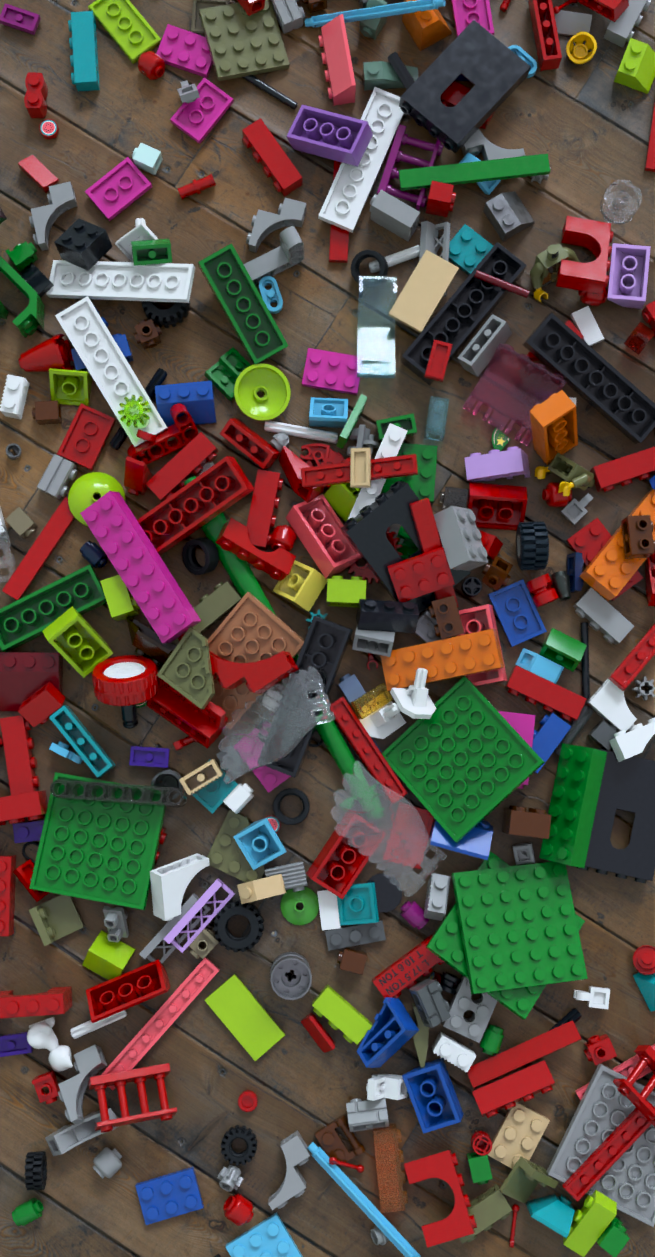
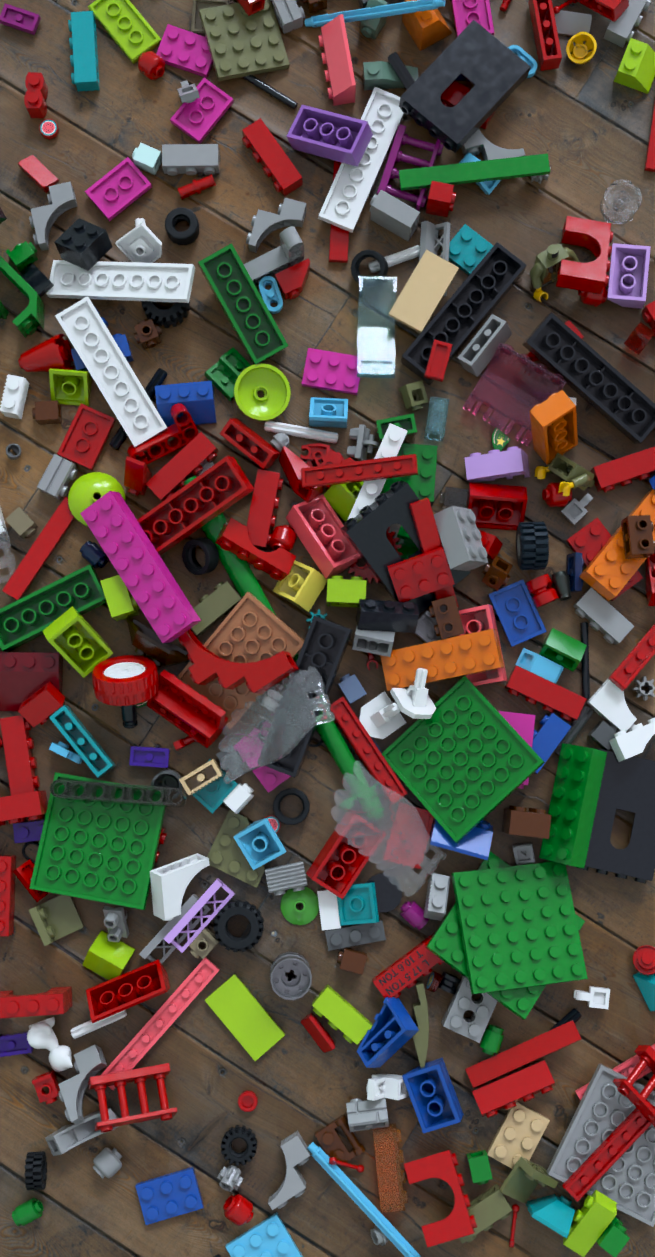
(132, 405): clear neon green gear -> none
(146, 436): red tile -> none
(151, 252): green brick -> none
(178, 215): none -> black tyre
(190, 159): none -> light grey brick
(190, 669): olive plate -> none
(261, 888): tan slope -> none
(292, 280): none -> red slope
(351, 422): tile -> none
(360, 468): tan tile -> none
(371, 701): clear yellow plate -> none
(414, 390): none -> olive brick
(430, 1003): dark grey brick -> none
(453, 1051): white brick -> none
(471, 583): black wheel -> none
(480, 1138): red wheel -> none
(501, 283): dark red bar -> none
(507, 214): flat silver slope -> none
(587, 326): white tile -> none
(599, 1049): red brick -> none

